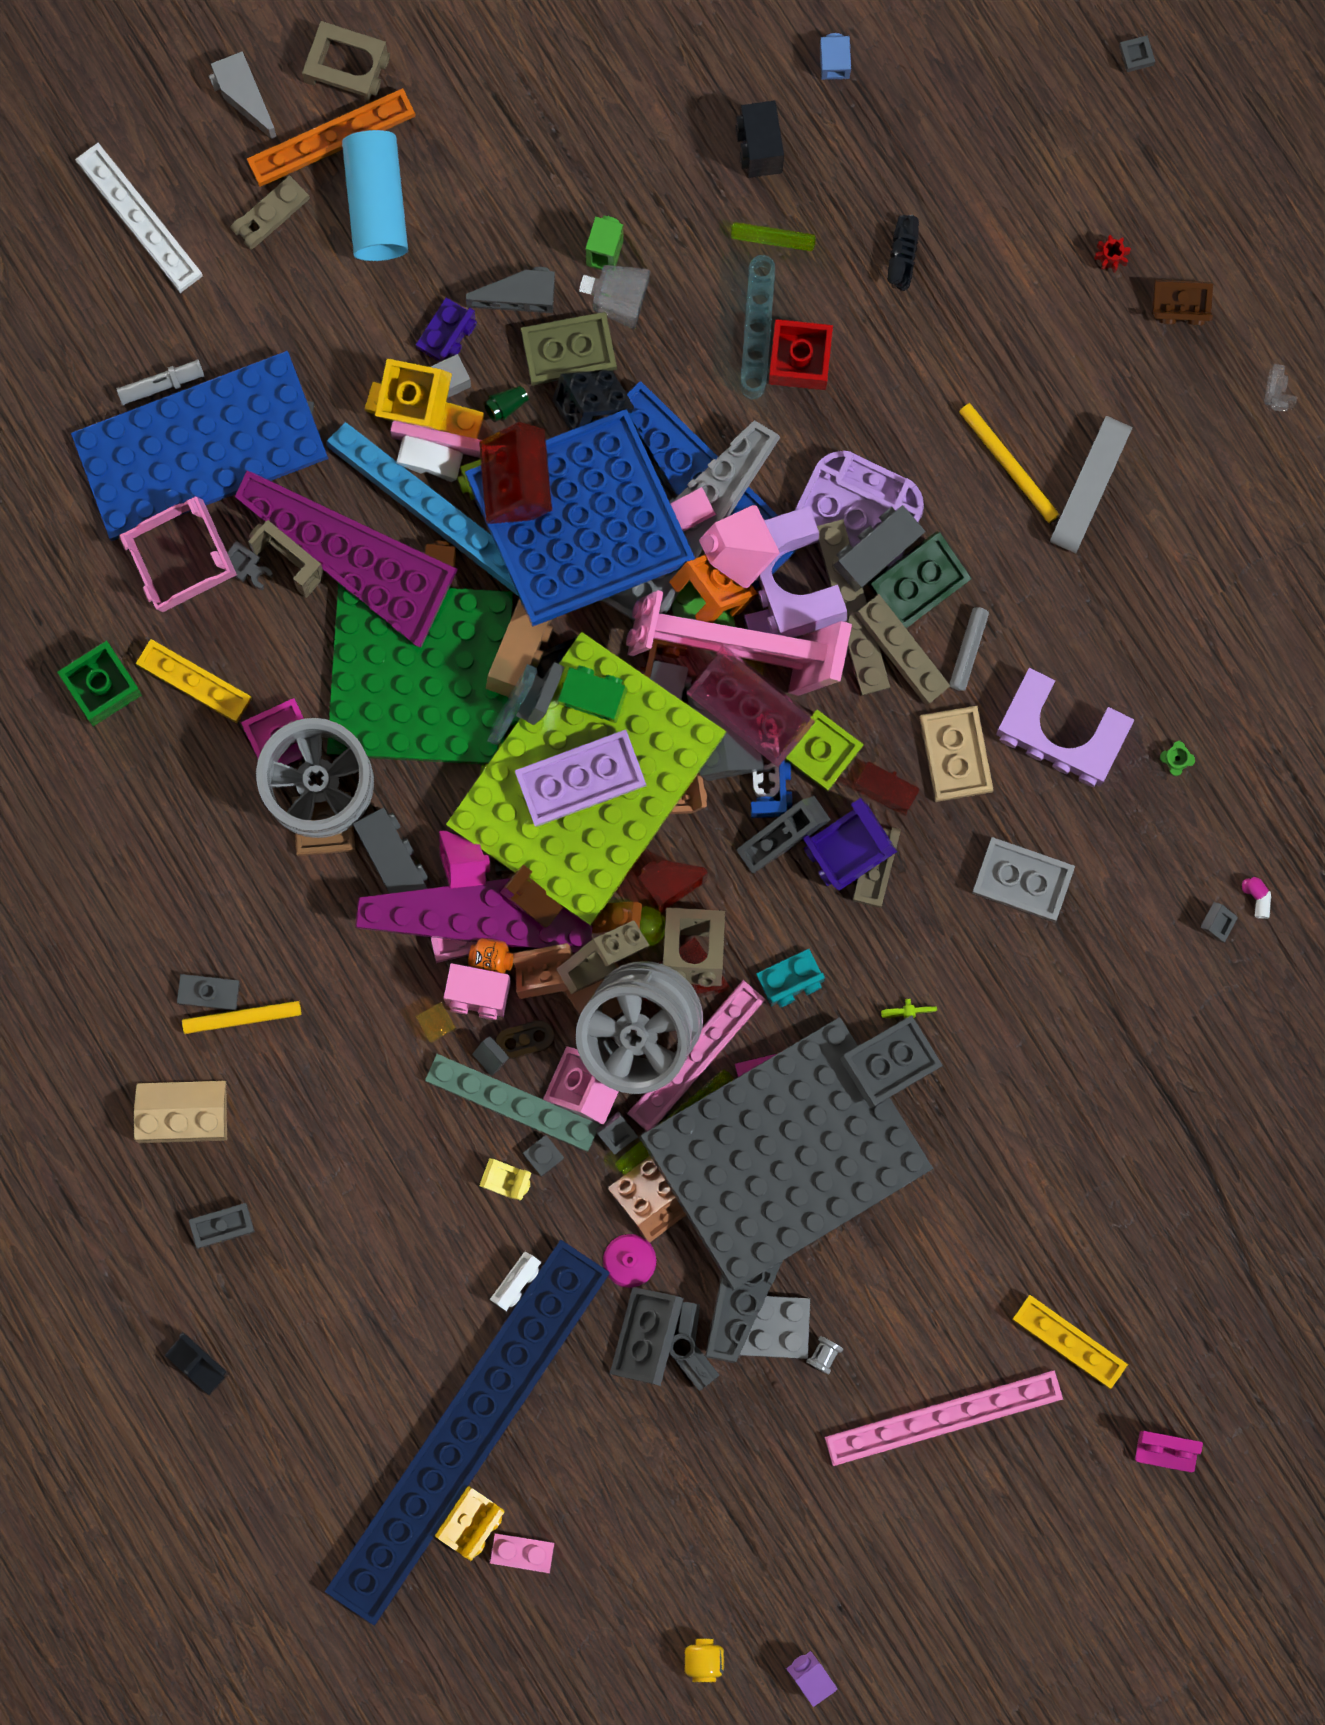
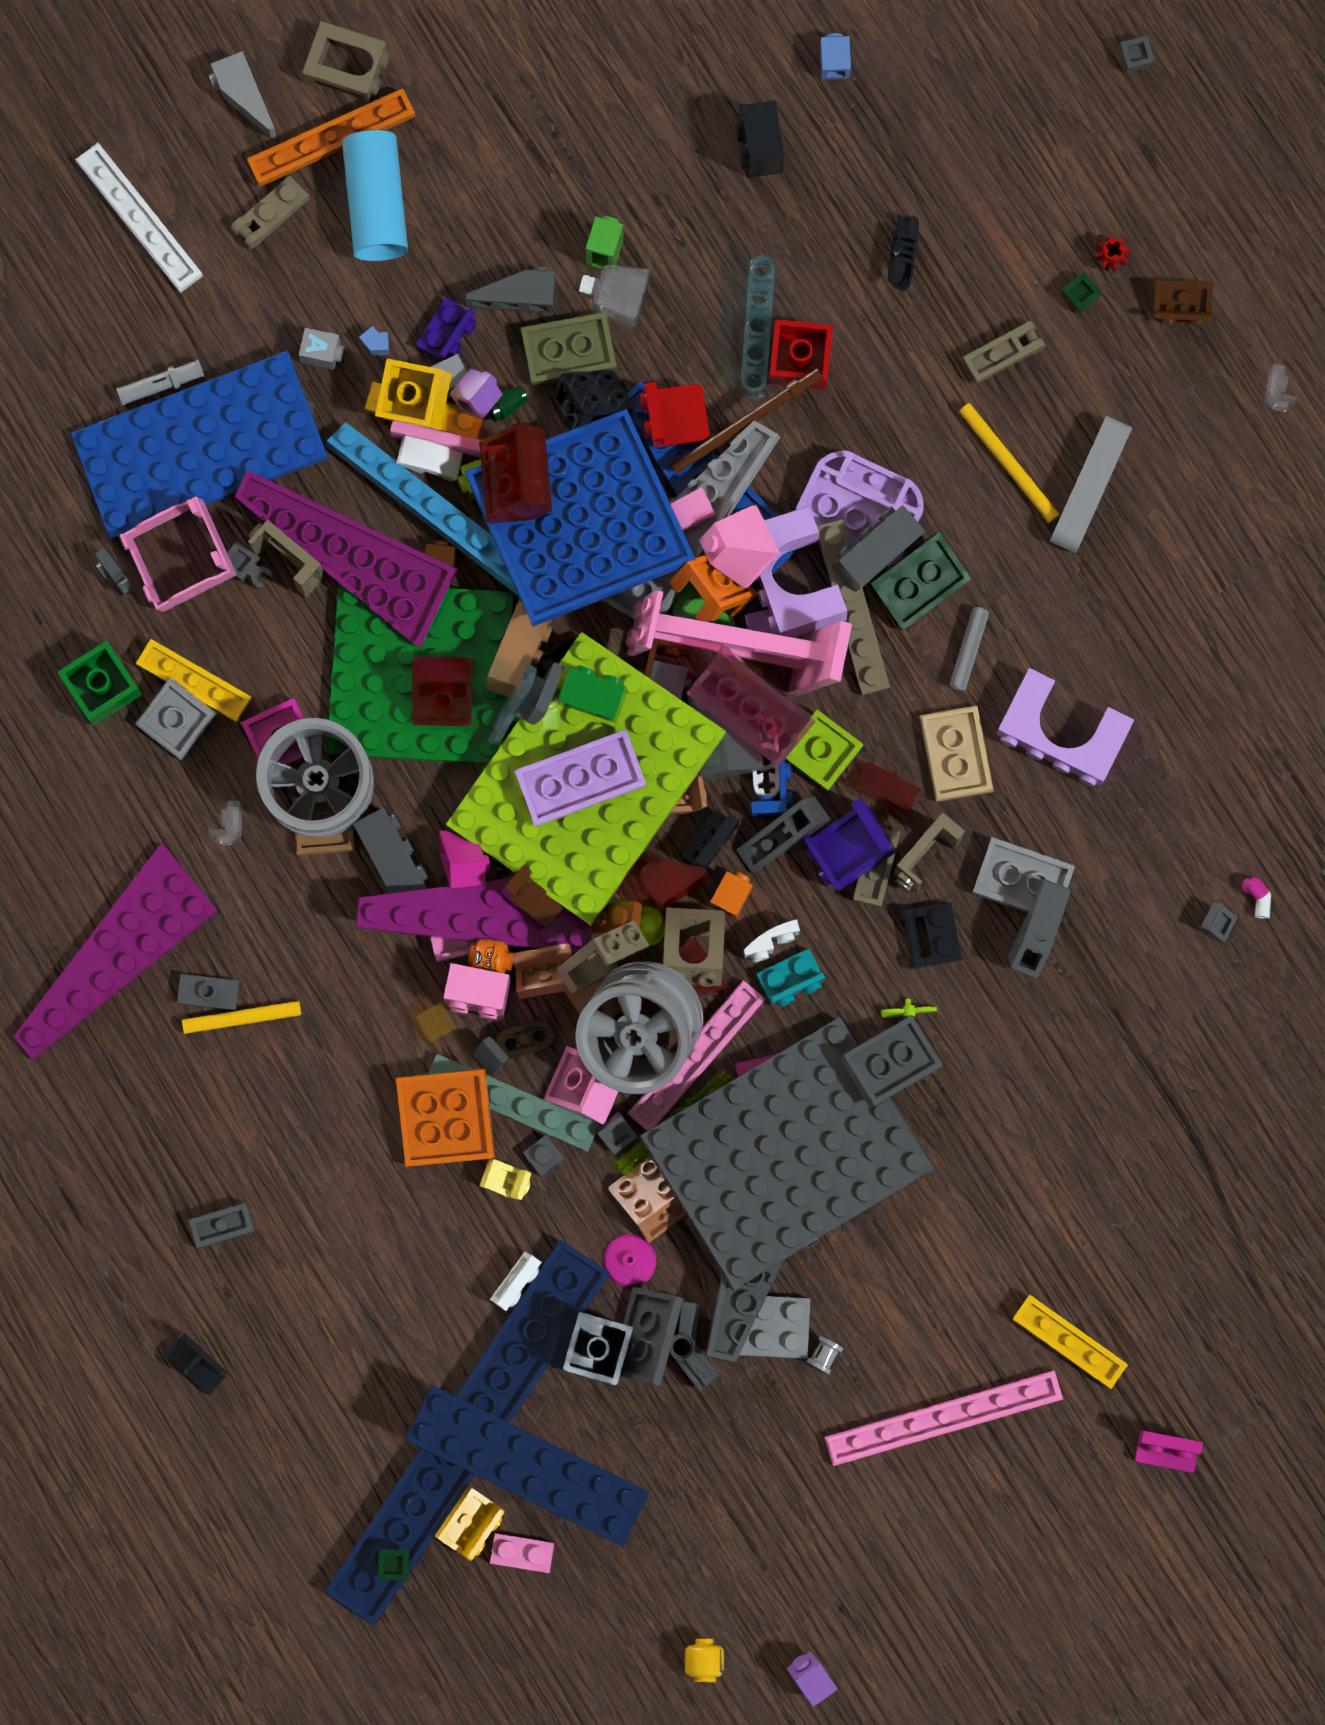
(108, 567): none -> dark grey plate
(140, 928): none -> magenta wing
(176, 718): none -> light grey tile
(180, 1112): tan slope -> none
(233, 821): none -> clear bracket
(320, 349): none -> light grey brick
(375, 342): none -> medium blue piece
(393, 1565): none -> dark green plate
(442, 691): none -> clear red slope
(445, 1117): none -> orange plate
(476, 393): none -> medium lavender brick
(526, 1465): none -> dark blue brick
(591, 1346): none -> black brick
(674, 415): none -> red bracket
(710, 839): none -> black bracket
(732, 894): none -> orange brick
(762, 945): none -> white slope
(773, 236): clear neon green axle -> none
(794, 389): none -> reddish brown bar
(902, 649): dark tan plate -> none
(940, 935): none -> black plate
(942, 828): none -> dark tan panel
(1003, 352): none -> dark tan plate
(1039, 929): none -> dark grey slope
(1081, 293): none -> dark green plate
(1180, 750): bright green plate -> none

